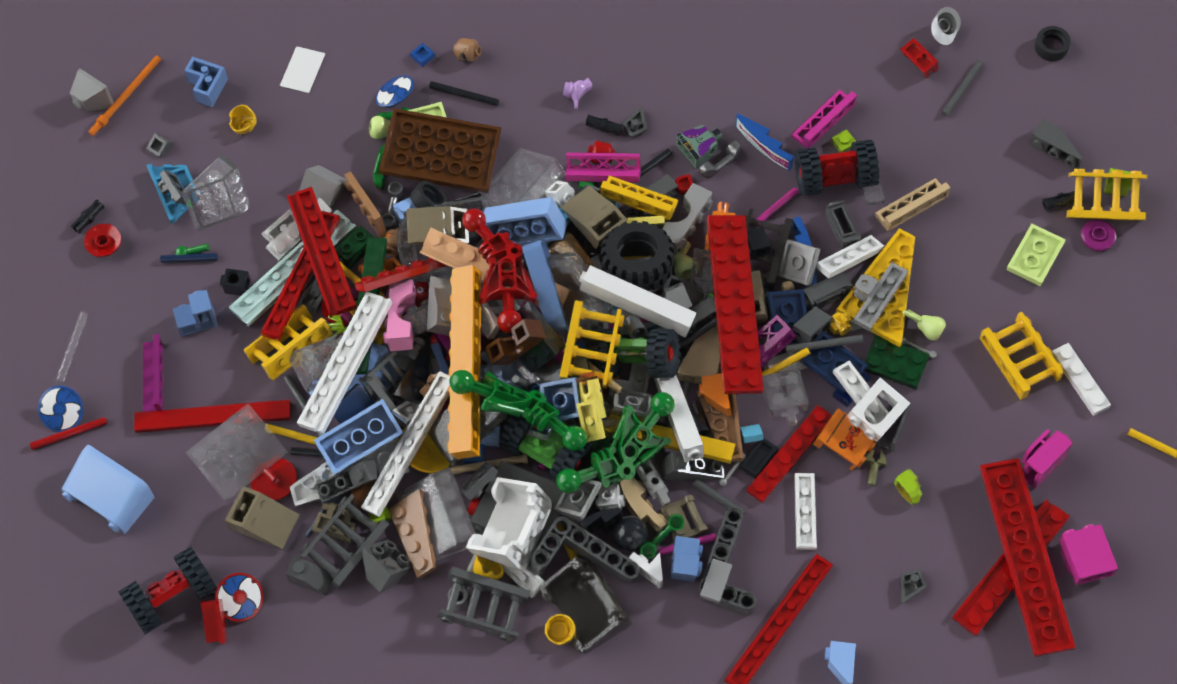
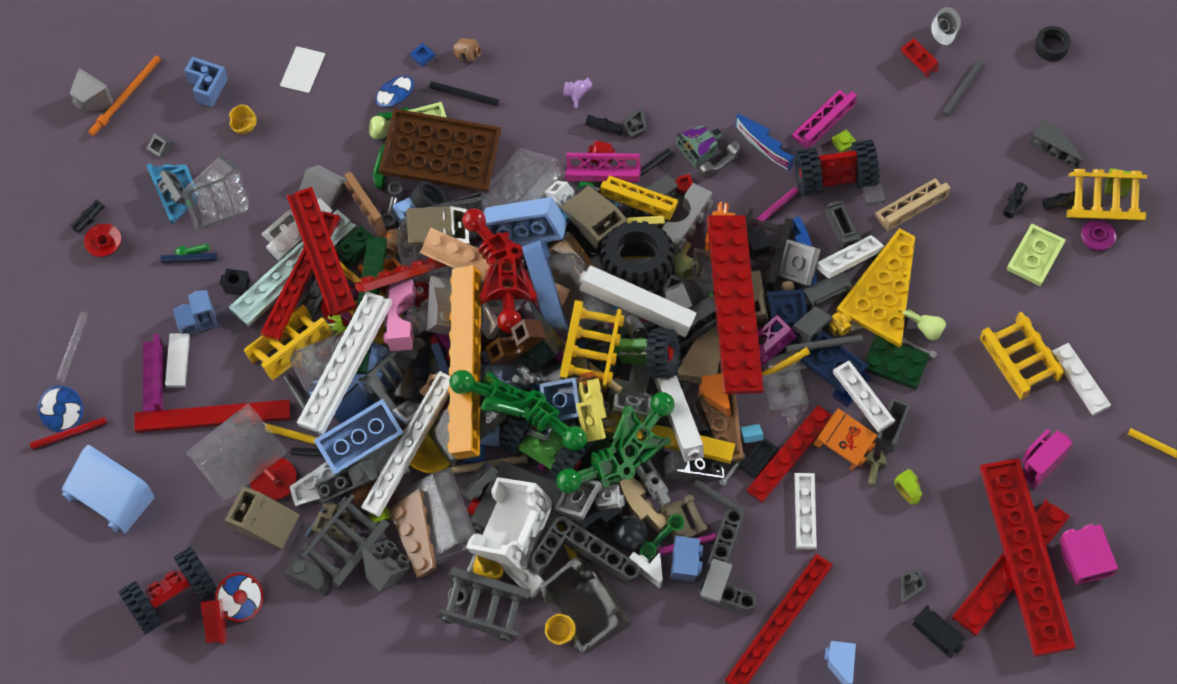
(177, 360): none -> white tile
(877, 294): light grey plate -> none
(891, 396): white panel -> none
(938, 632): none -> black window
(1015, 200): none -> black pin

